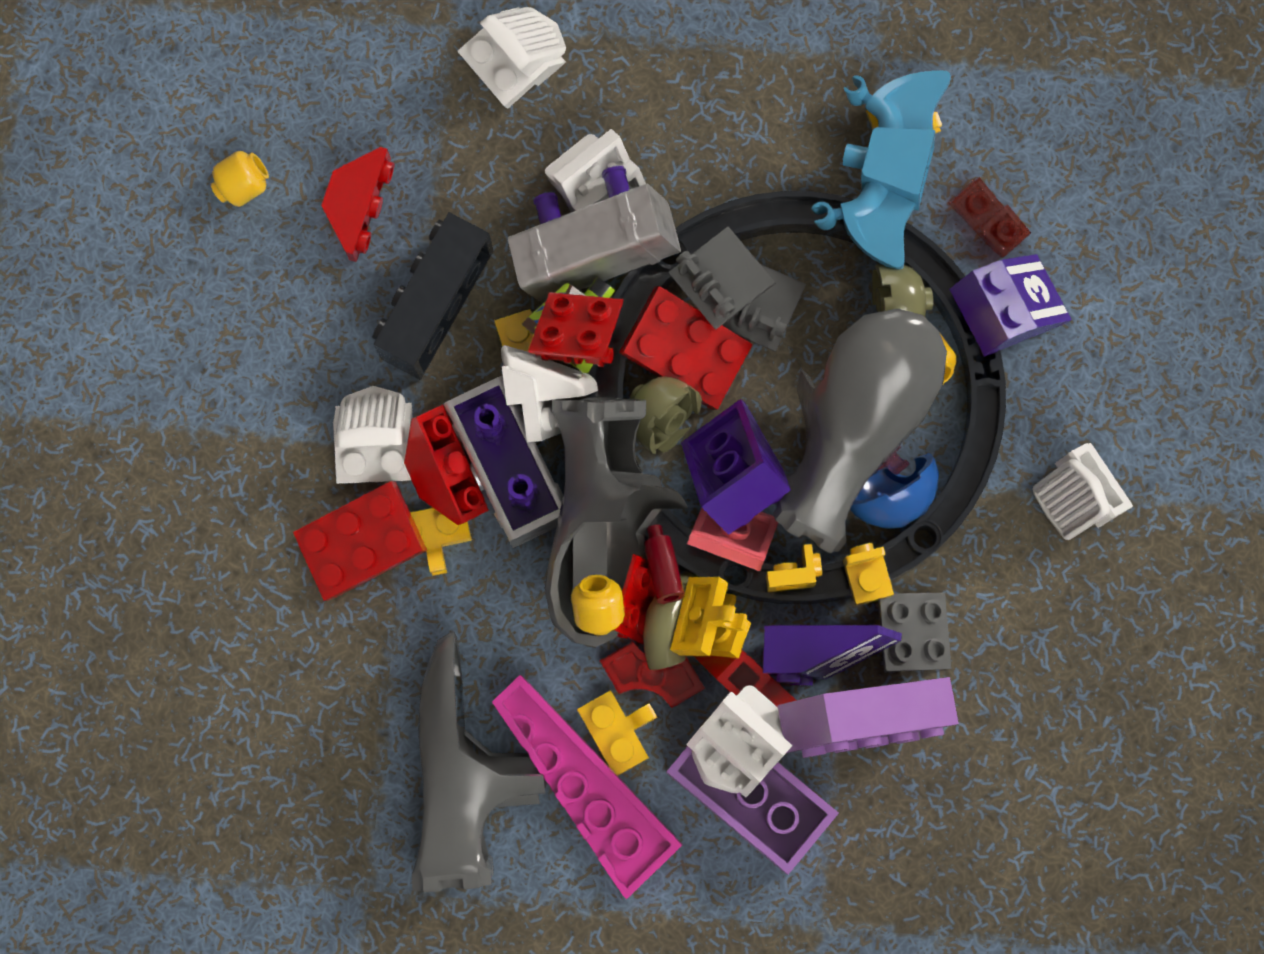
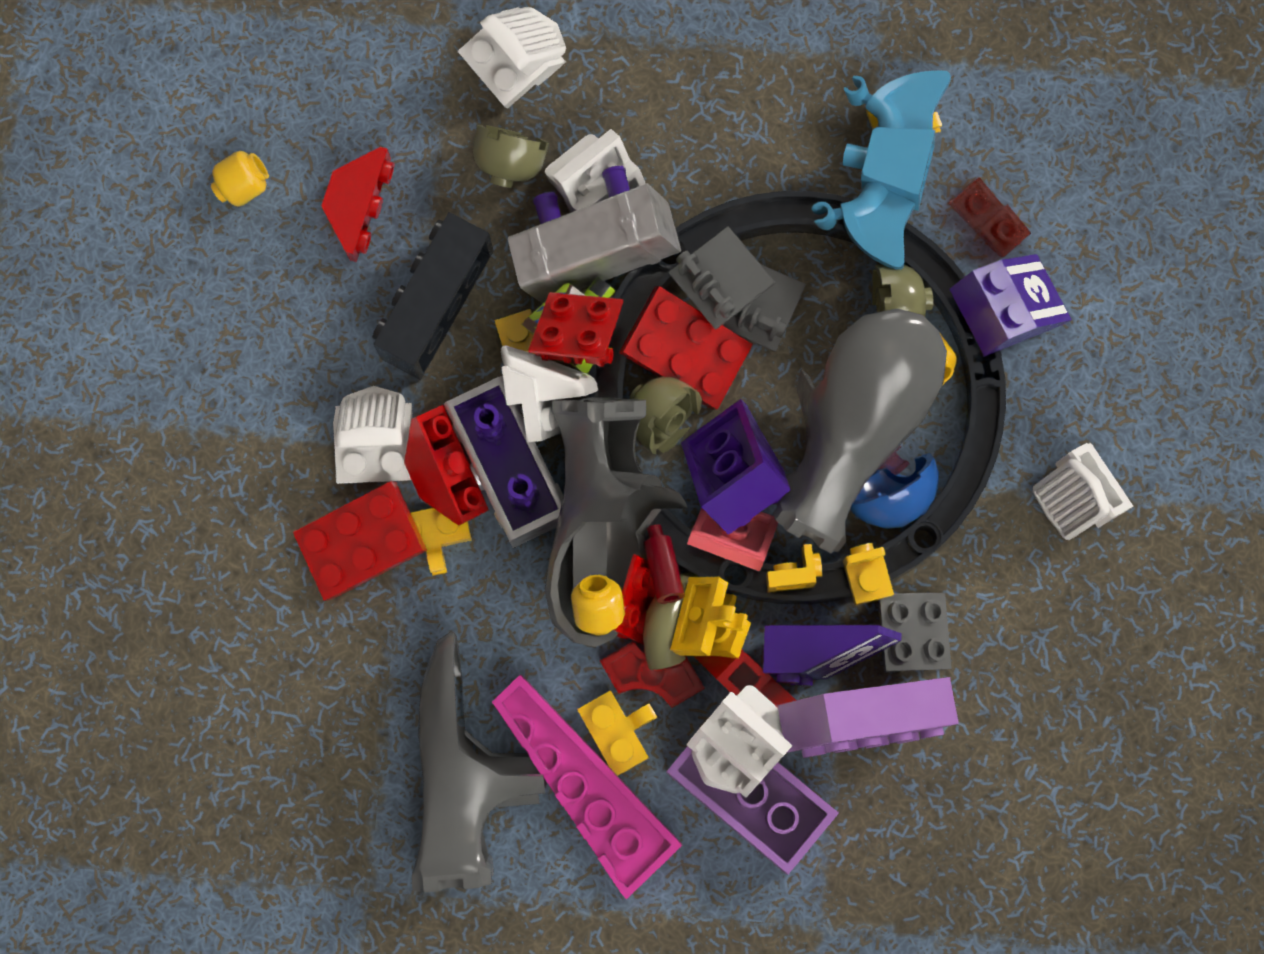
(507, 154): none -> olive cylinder

